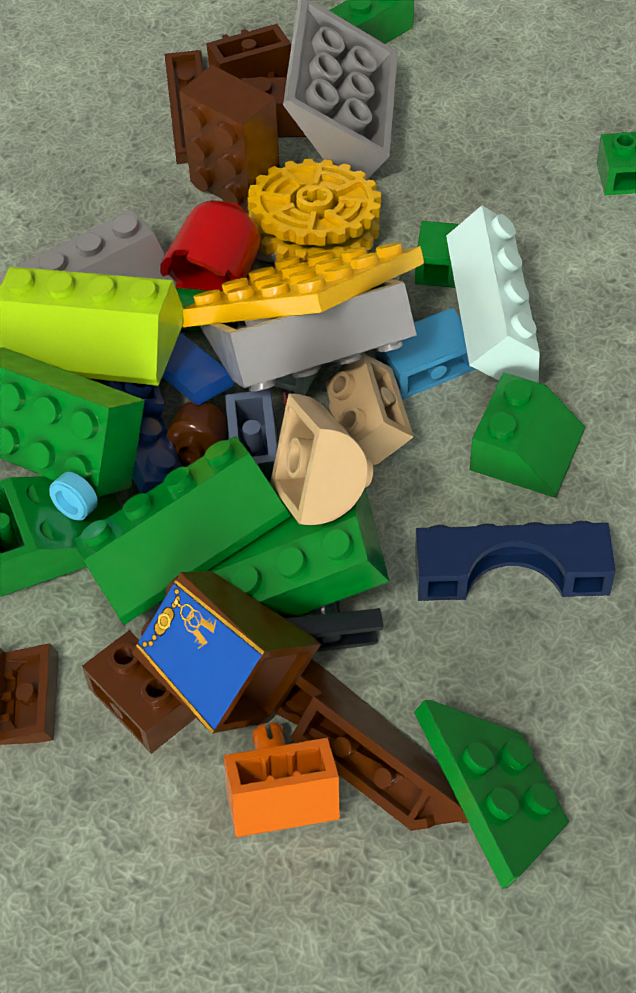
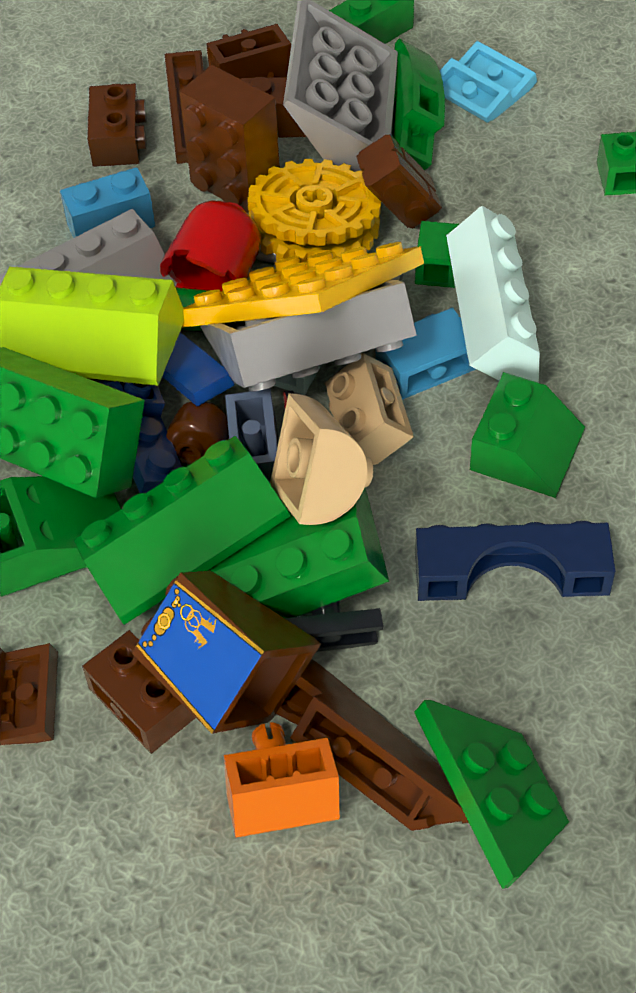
(73, 496): medium azure tile -> none
(105, 198): none -> dark azure brick
(115, 124): none -> reddish brown brick
(398, 181): none -> reddish brown brick
(418, 102): none -> green slope
(485, 81): none -> medium azure slope

